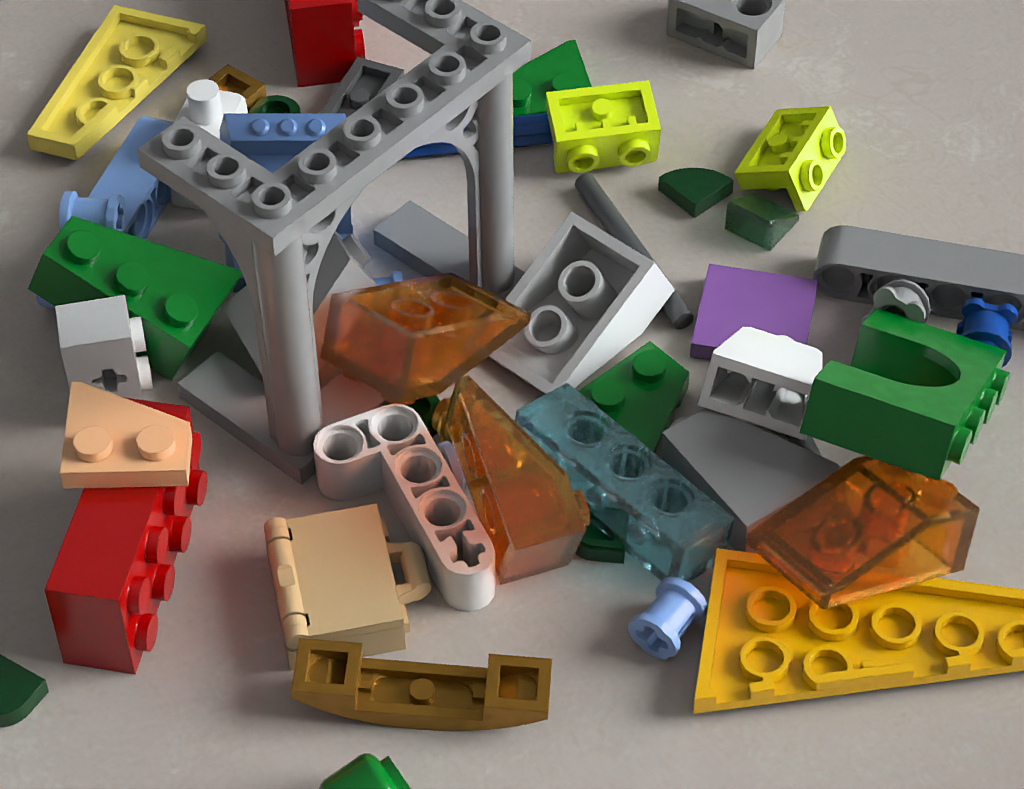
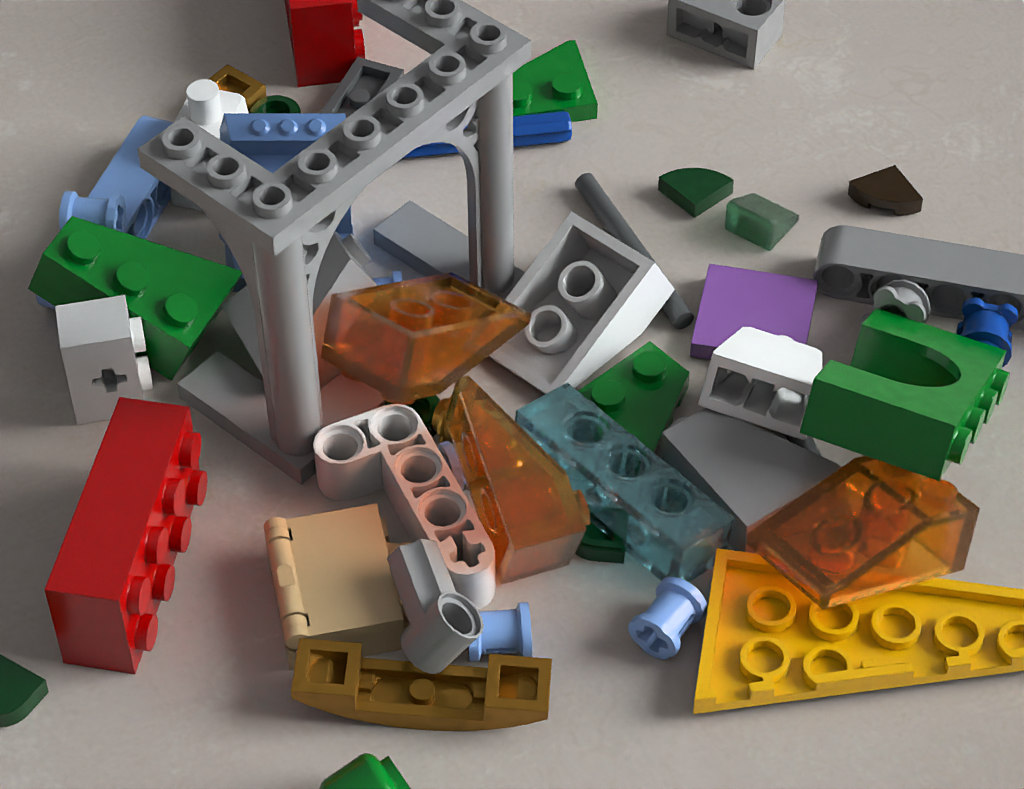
(111, 76): light yellow wing -> none
(121, 443): light nougat wing -> none
(438, 617): none -> light grey piece
(504, 633): none -> light blue bush
(603, 126): neon yellow bracket -> none
(794, 153): neon yellow bracket -> none
(887, 190): none -> dark brown tile

